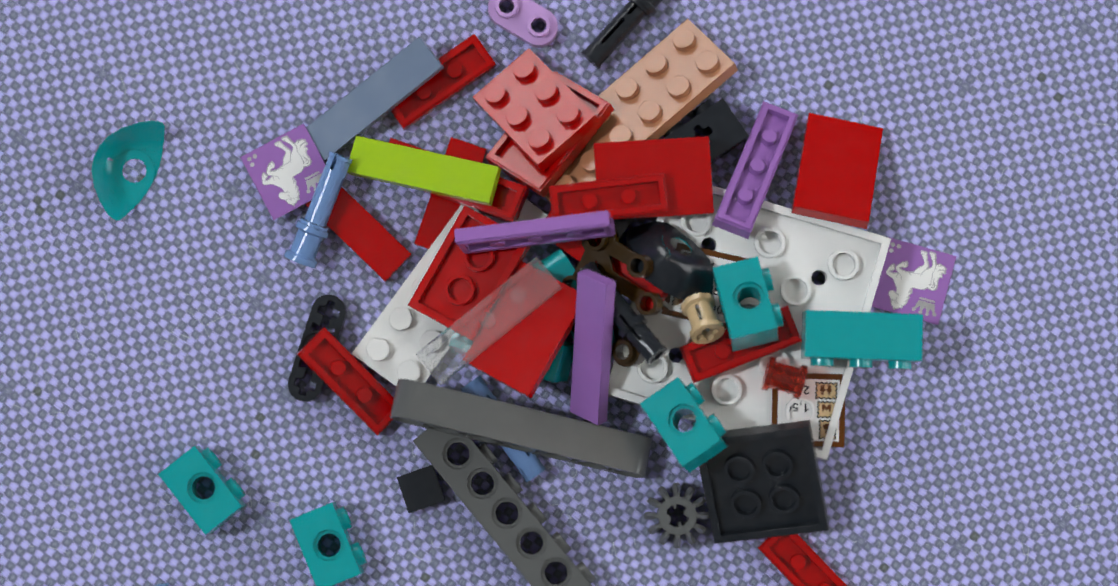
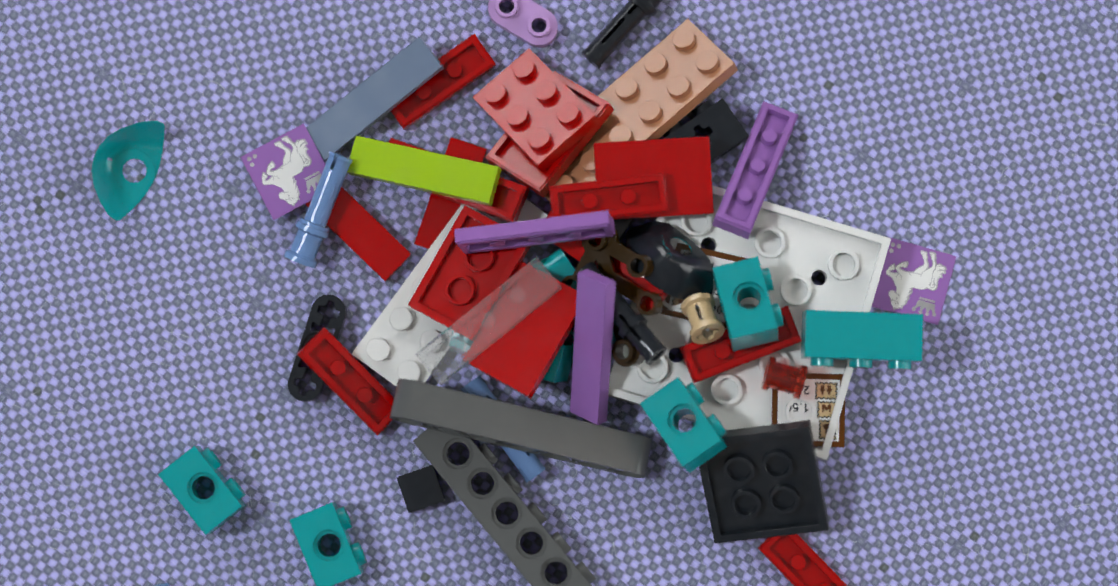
(688, 511): dark grey gear -> none
(837, 171): red tile -> none

